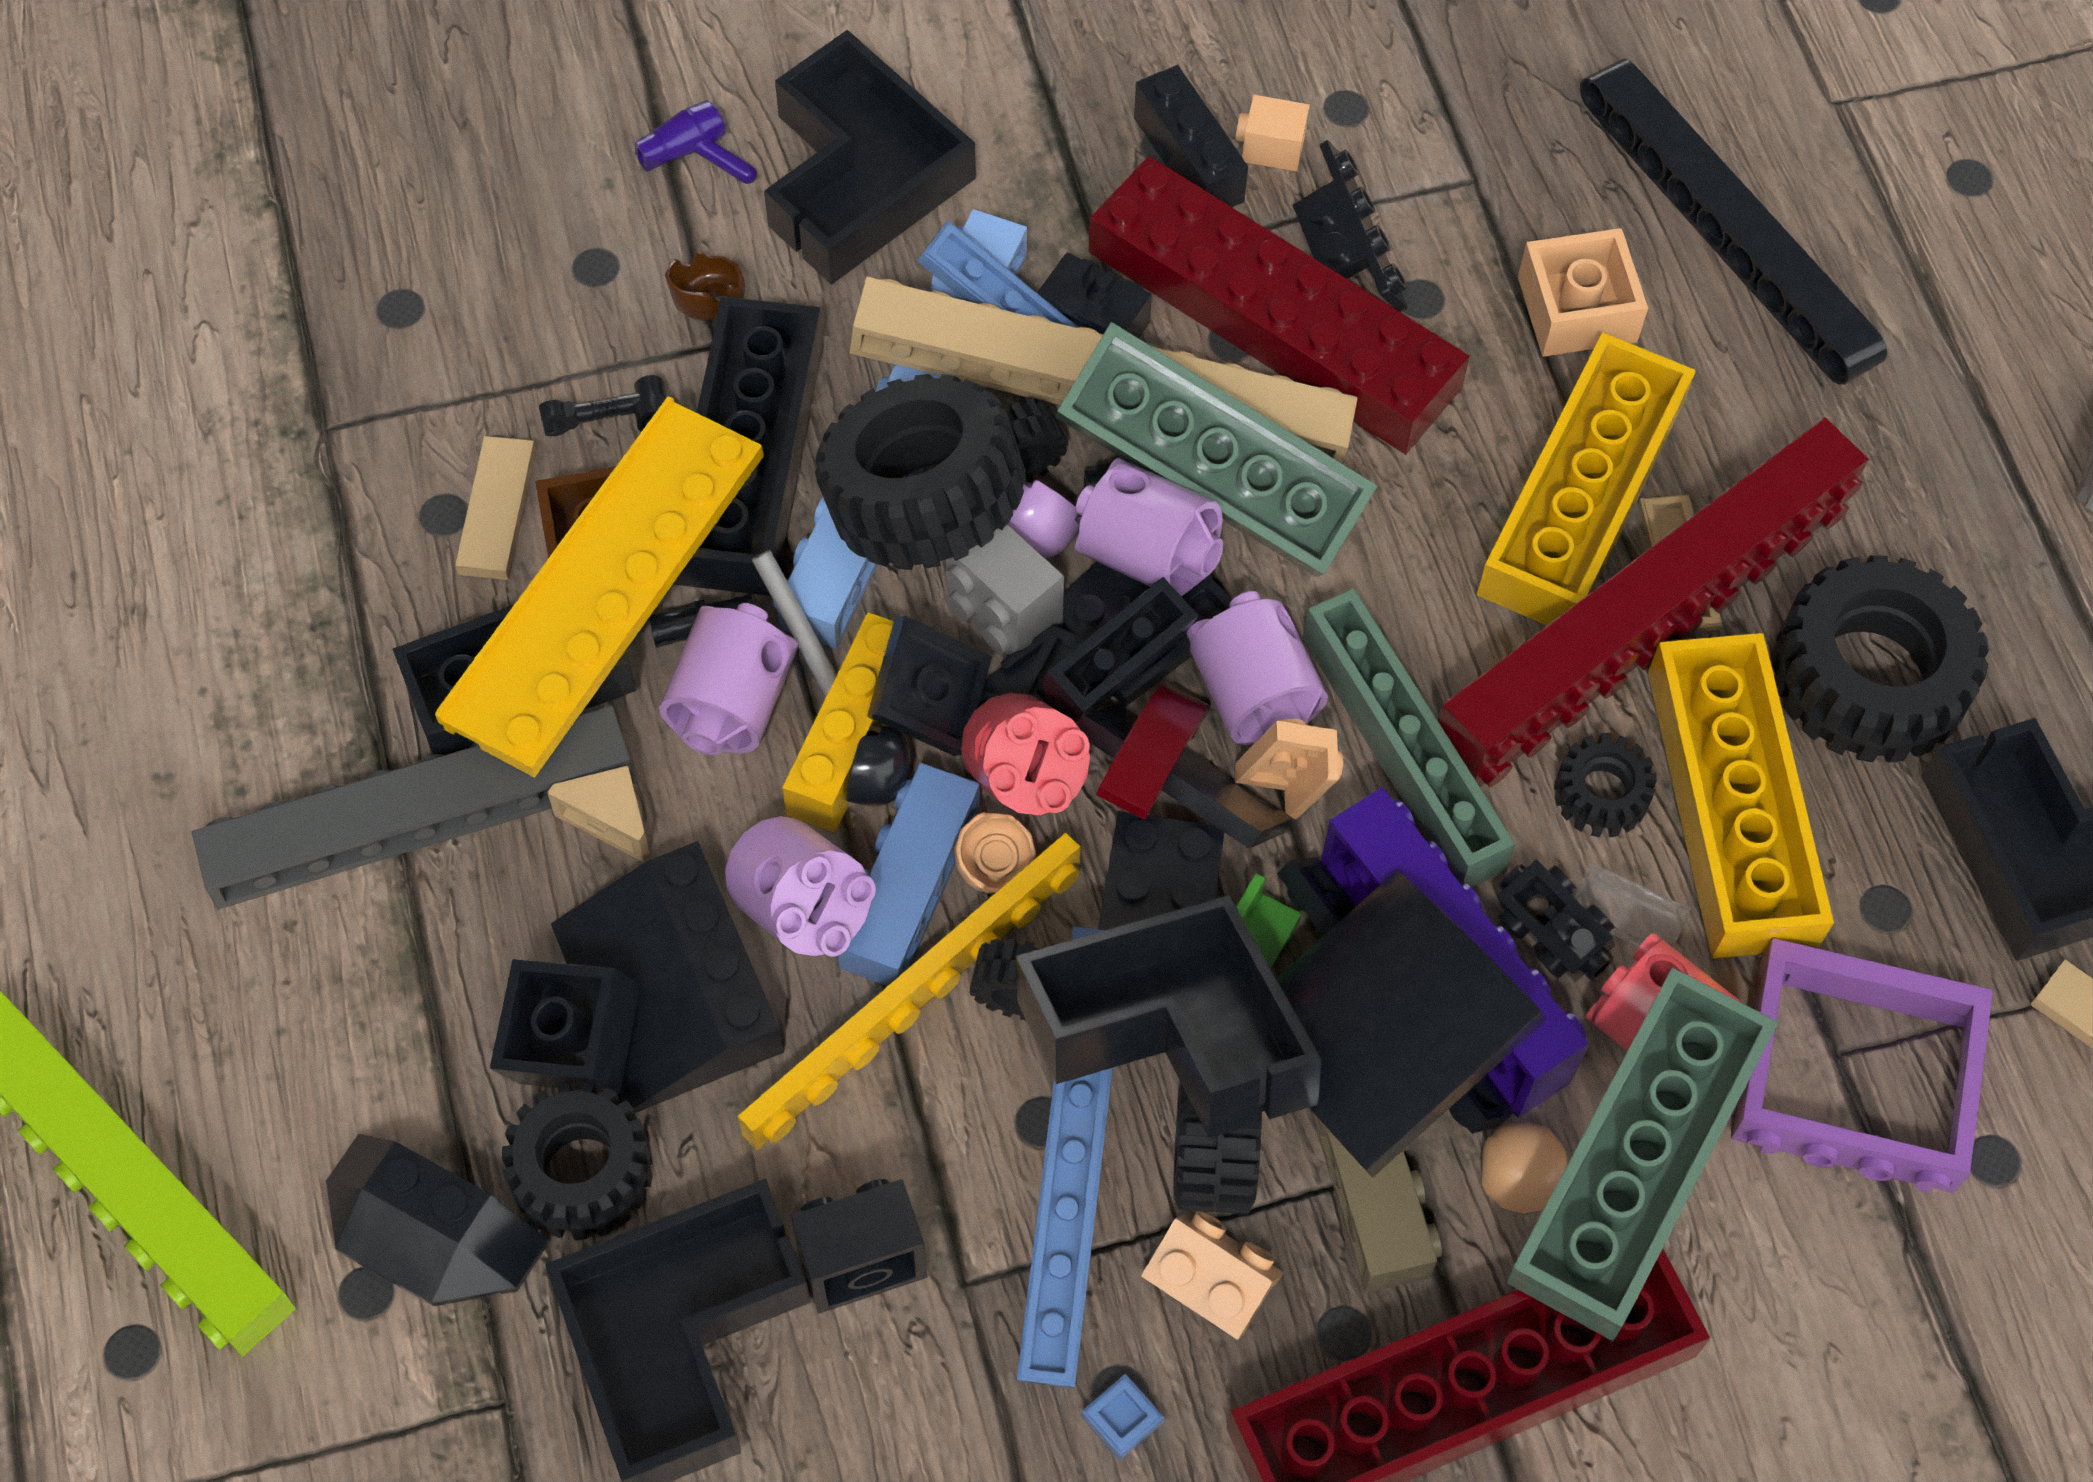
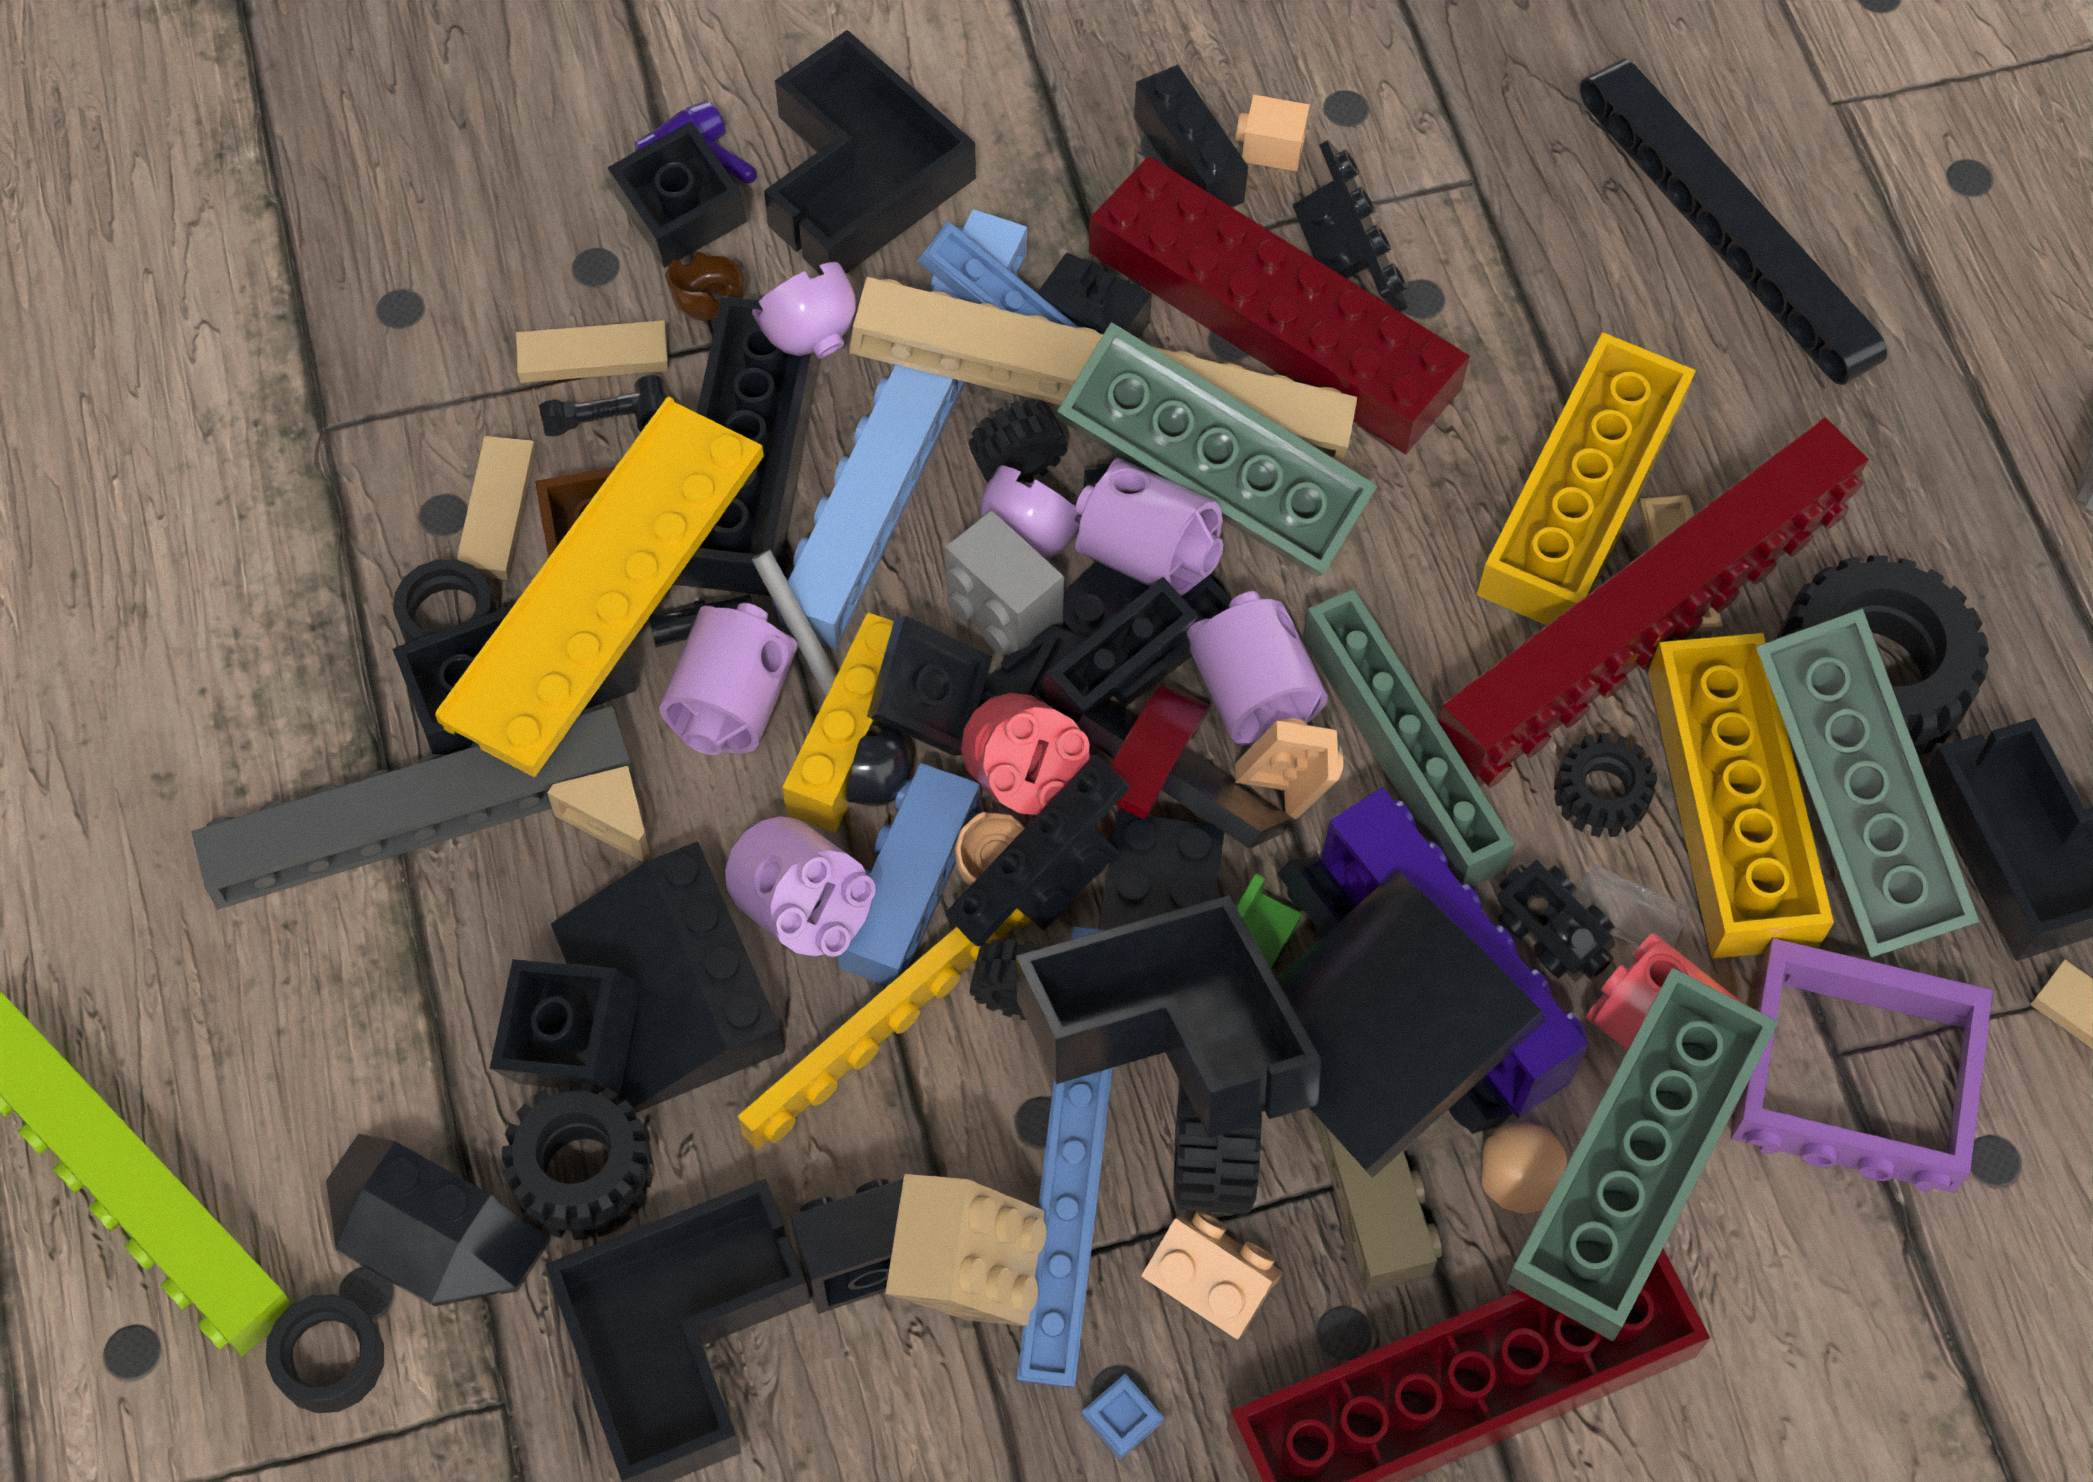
(305, 1315): none -> black tyre
(433, 578): none -> black tyre
(592, 351): none -> tan tile
(677, 194): none -> black brick
(809, 312): none -> lavender cylinder
(935, 511): black tyre -> none
(966, 1250): none -> tan brick
(1047, 860): none -> black bracket
(1581, 289): light nougat brick -> none
(1867, 783): none -> sand green brick

